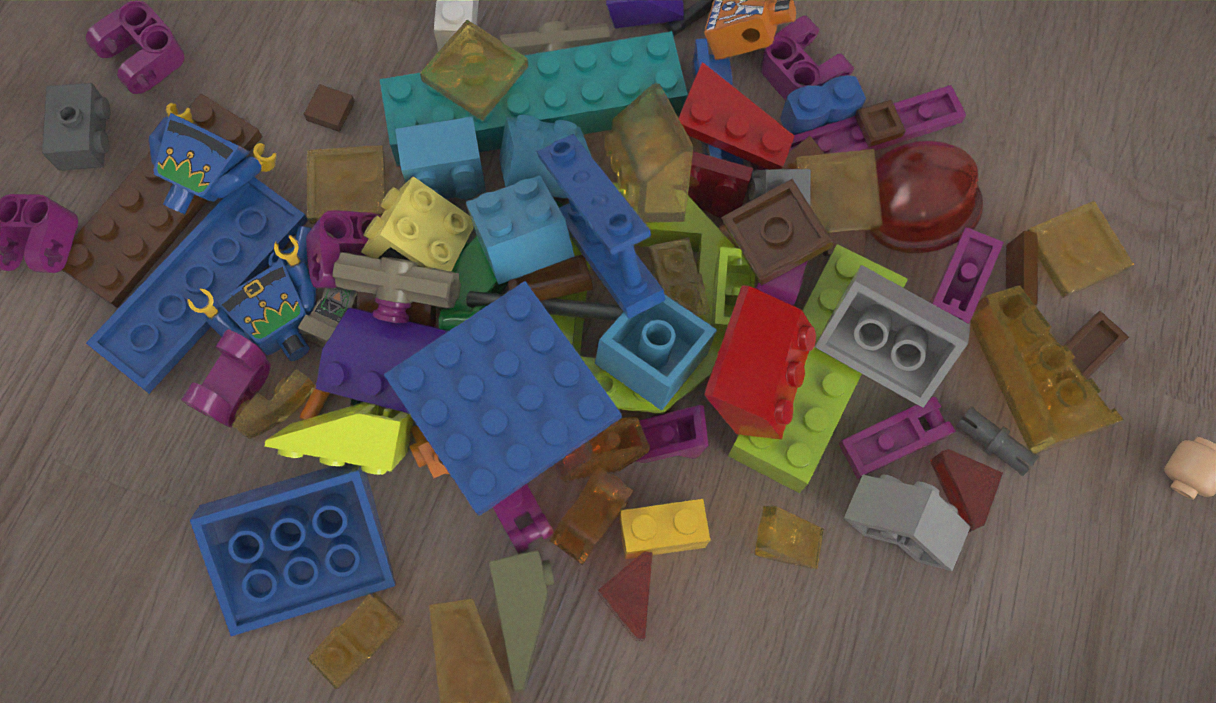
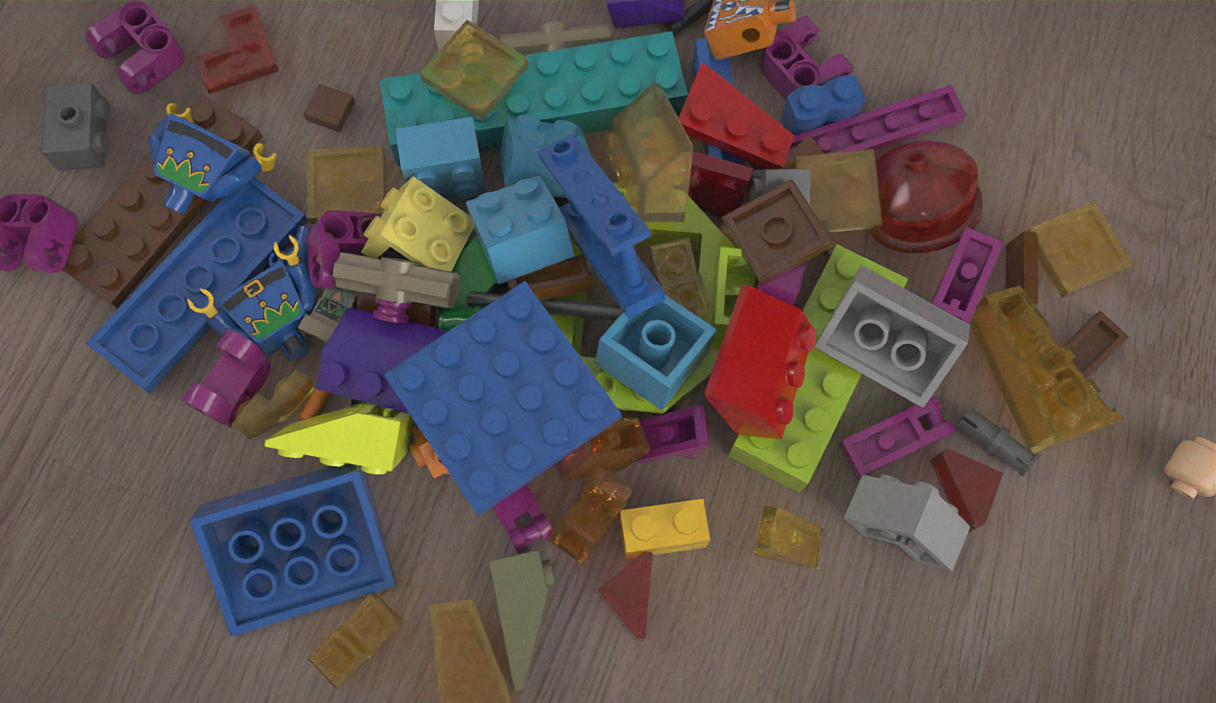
(244, 59): none -> clear red plate
(880, 123): reddish brown tile -> none

